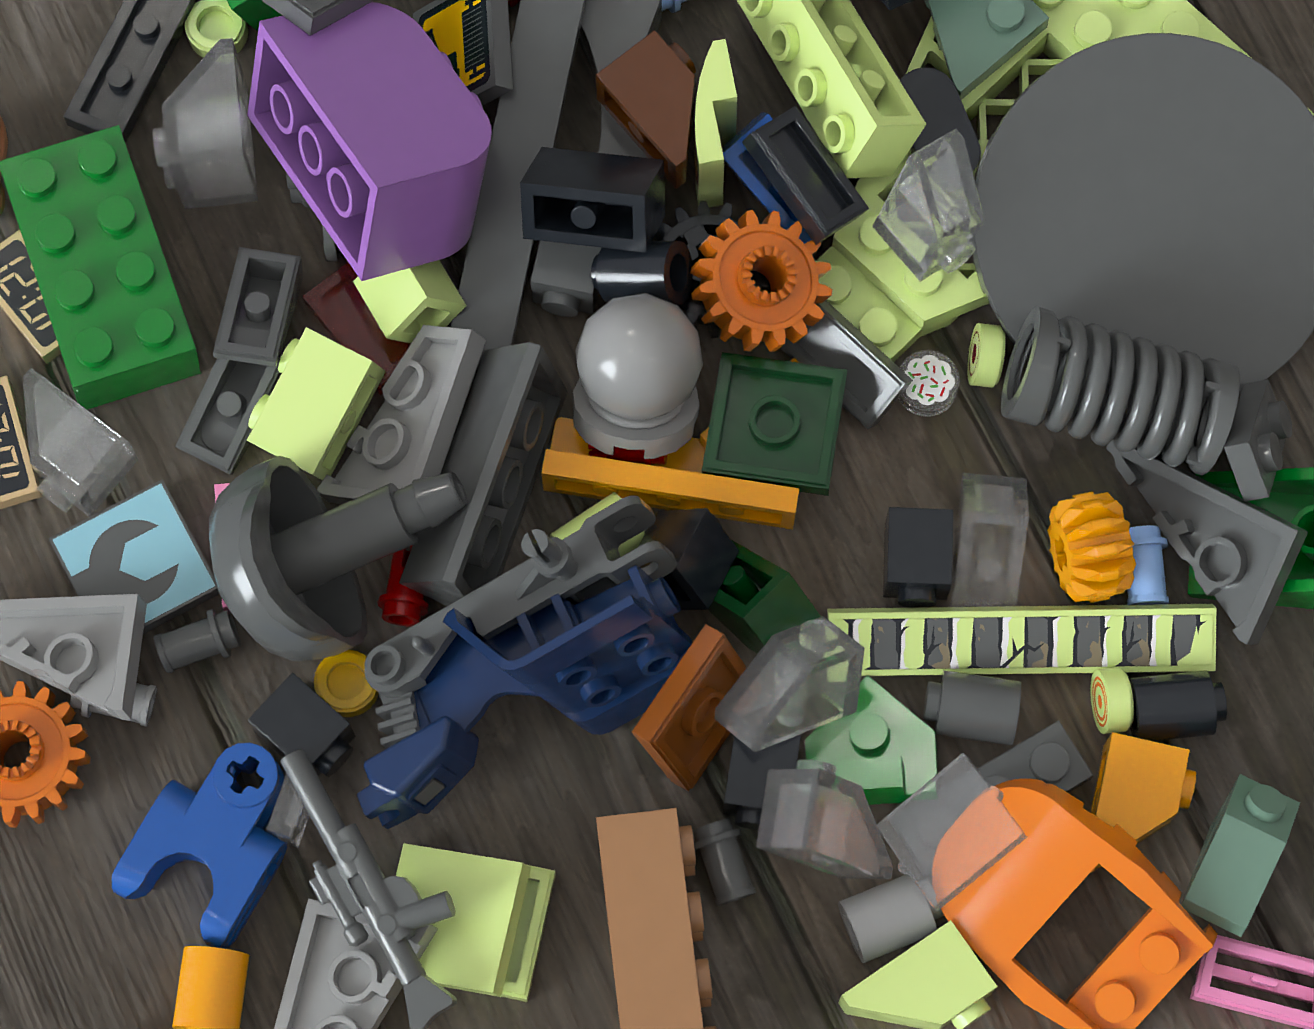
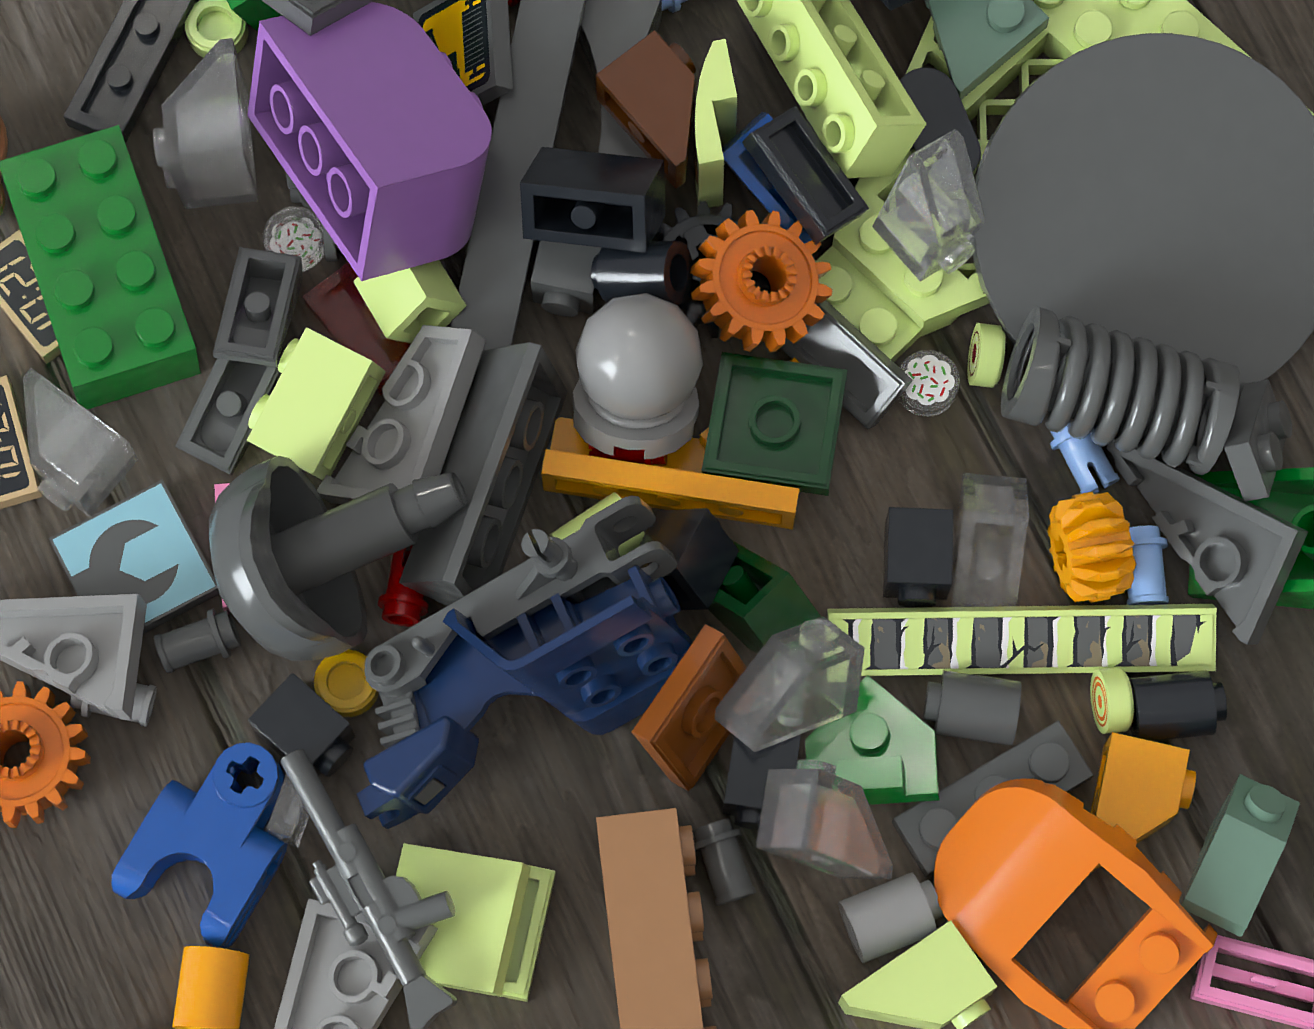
(295, 233): none -> clear tile
(951, 831): clear piece -> none
(1082, 454): none -> light blue pin

